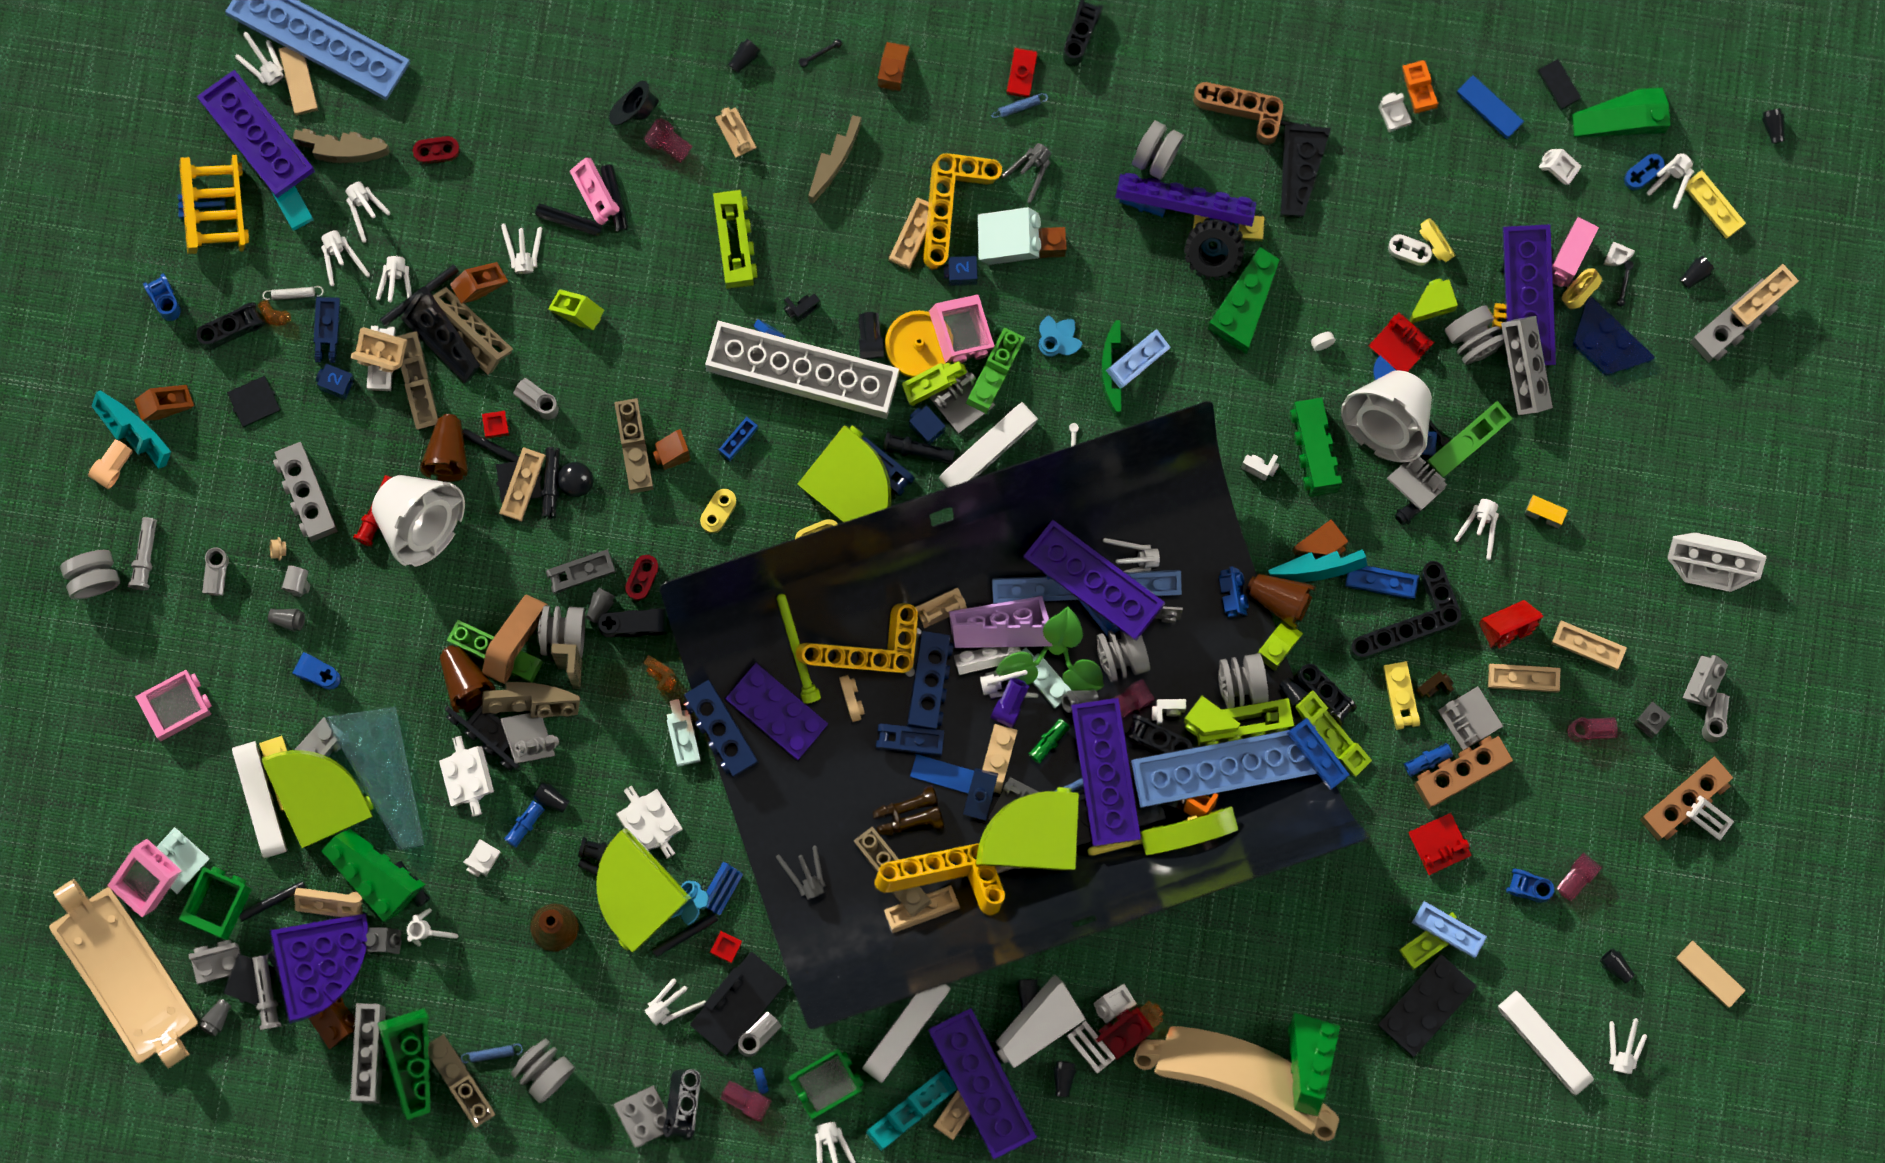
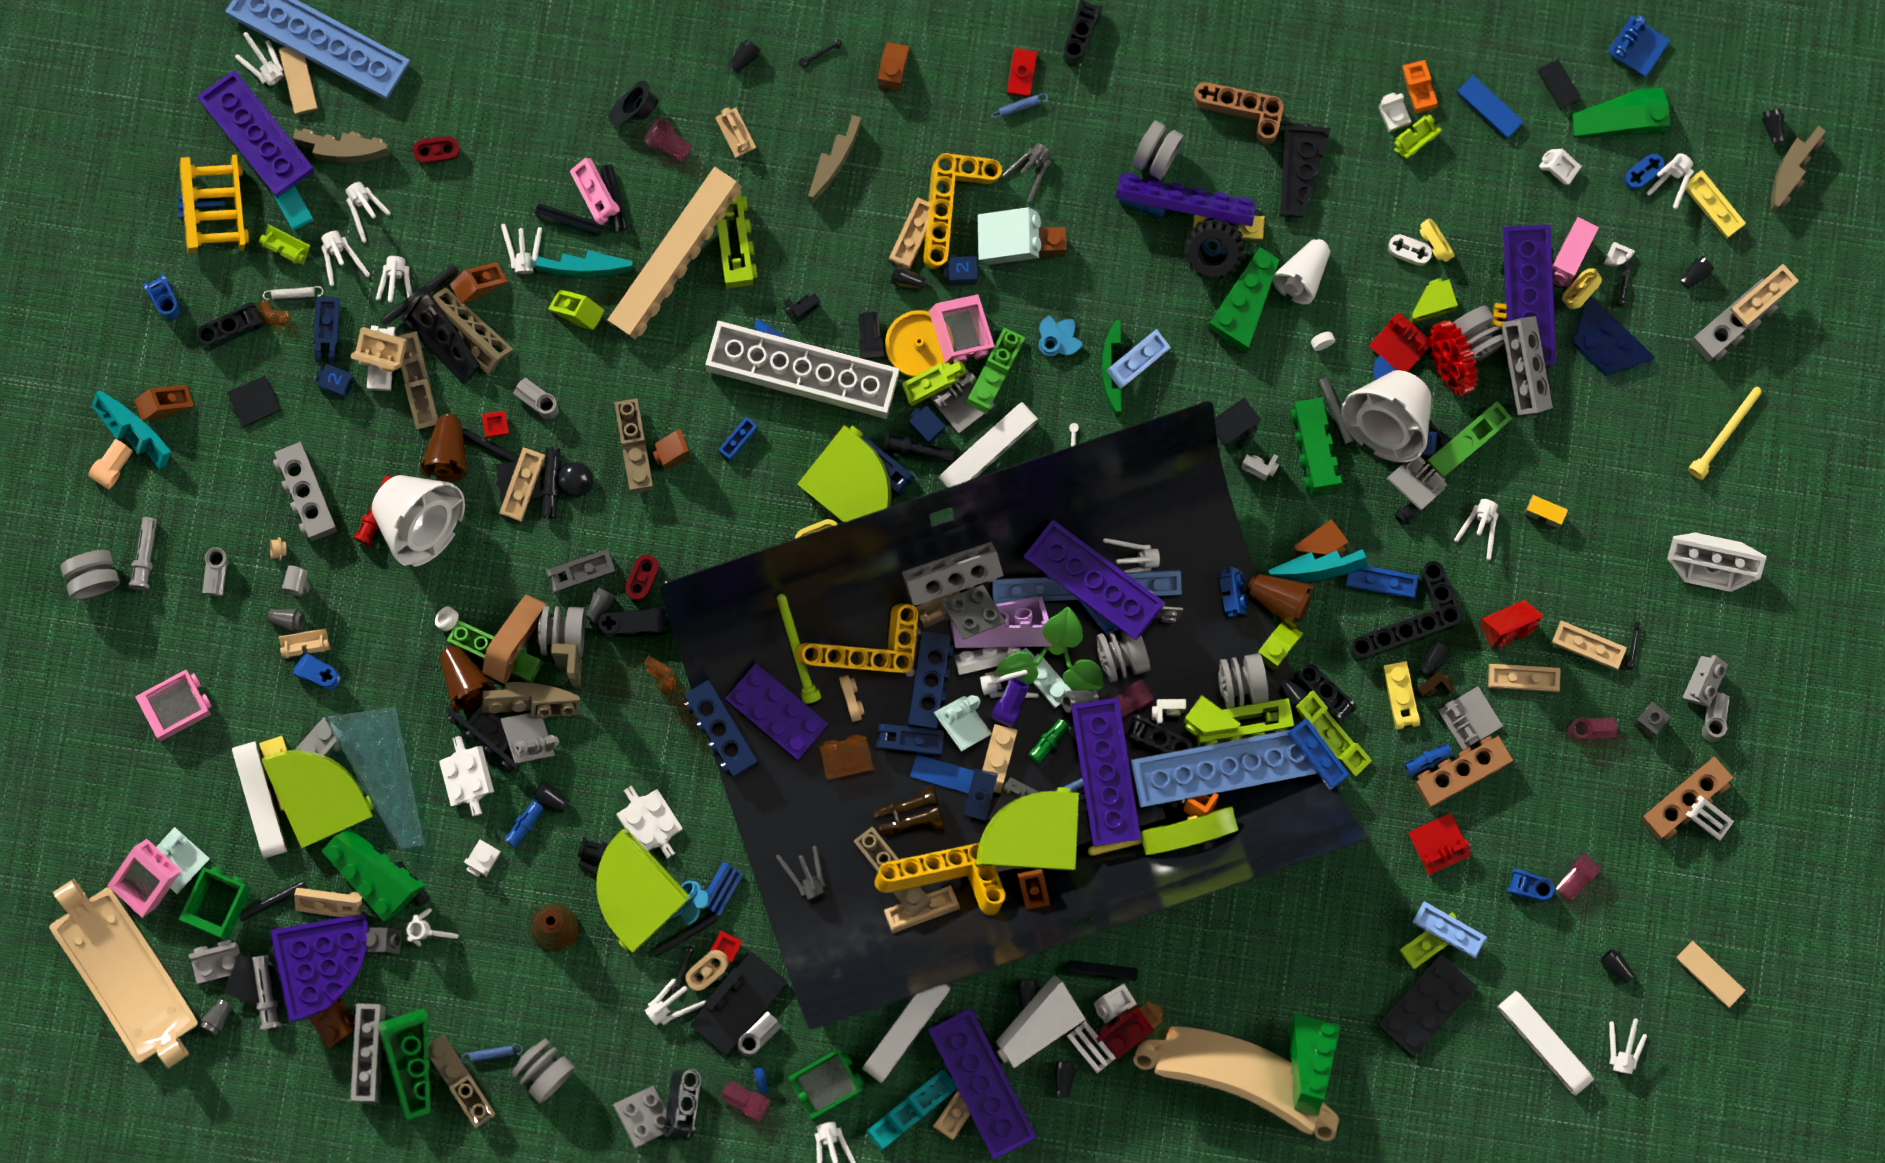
(285, 244): none -> lime hinge
(304, 642): none -> tan hinge
(446, 618): none -> white tile
(593, 265): none -> teal slope
(675, 253): none -> tan brick
(682, 735): light aqua hinge -> none
(689, 950): none -> black hinge
(708, 969): none -> tan plate
(718, 510): light yellow plate -> none
(846, 757): none -> clear orange bracket
(907, 279): none -> black cone
(943, 568): none -> light grey brick
(963, 721): none -> light aqua hinge
(972, 612): none -> dark grey hinge
(1034, 889): none -> dark orange slope
(1102, 970): none -> black axle
(1237, 425): none -> black wedge
(1303, 272): none -> white cone
(1335, 408): none -> dark grey bar
(1409, 143): none -> lime hinge
(1435, 658): none -> black cone
(1453, 358): none -> red gear
(1630, 664): none -> black hinge
(1638, 45): none -> blue hinge
(1700, 467): none -> light yellow piece
(1791, 169): none -> dark tan slope

